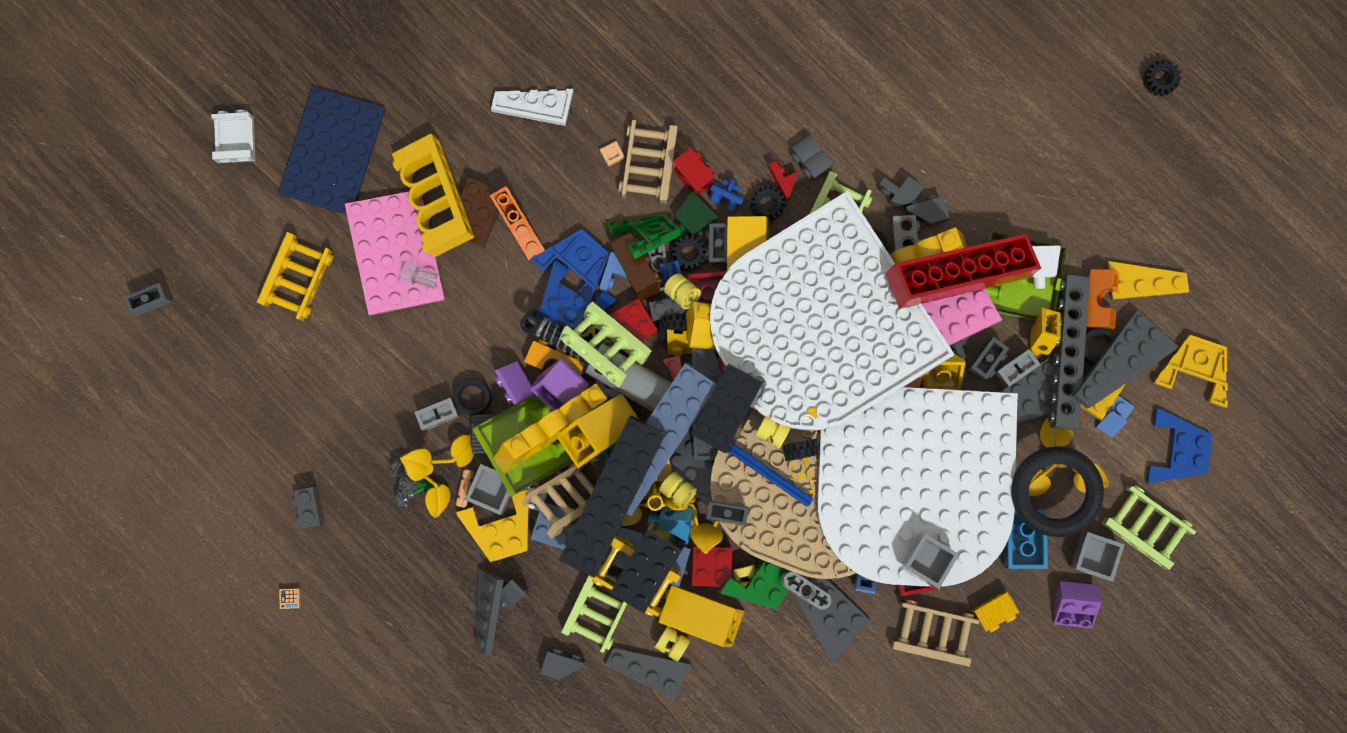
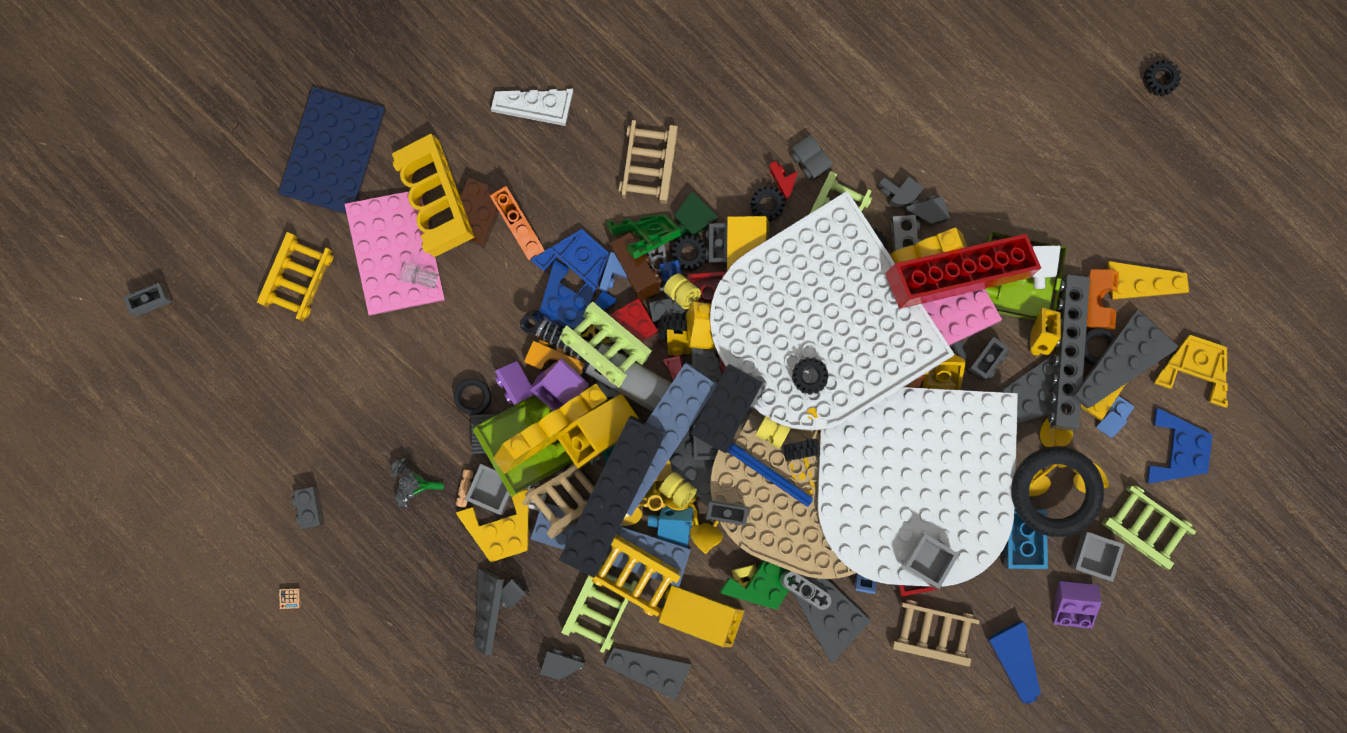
(234, 137): white panel -> none
(419, 466): yellow plant -> none
(437, 414): light grey brick -> none
(612, 153): light nougat tile -> none
(648, 567): black brick -> none
(679, 646): light yellow wheel -> none
(693, 171): red brick -> none
(711, 568): red brick -> none
(734, 198): blue hips -> none
(810, 363): none -> black tyre
(996, 611): yellow brick -> none
(1016, 659): none -> blue slope
(1017, 368): light grey brick -> none

